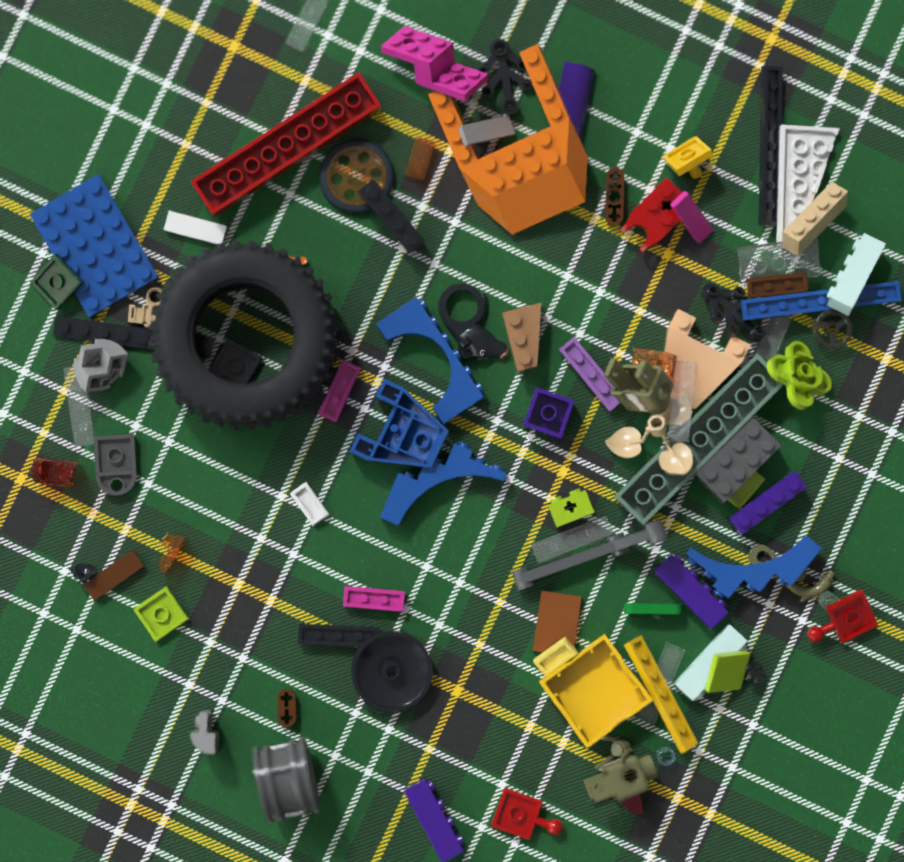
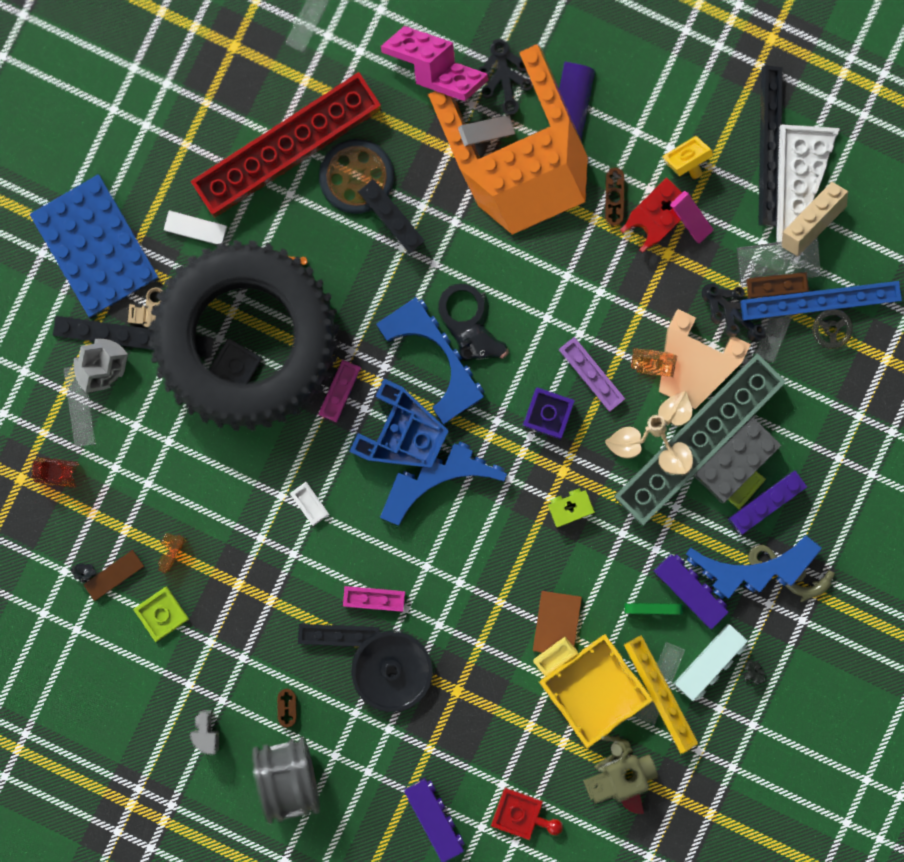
(56, 281): dark green tile -> none
(115, 461): dark grey tile -> none
(420, 158): clear orange hinge -> none
(523, 335): medium nougat wedge -> none
(572, 539): clear tile -> none
(617, 545): dark grey piece -> none
(648, 382): olive piece -> none
(665, 762): clear light blue bush -> none
(682, 401): clear tile -> none
(727, 671): lime tile -> none
(799, 375): lime plant -> none
(827, 596): clear light blue bush -> none
(848, 618): red plate -> none
(855, 274): light aqua brick -> none

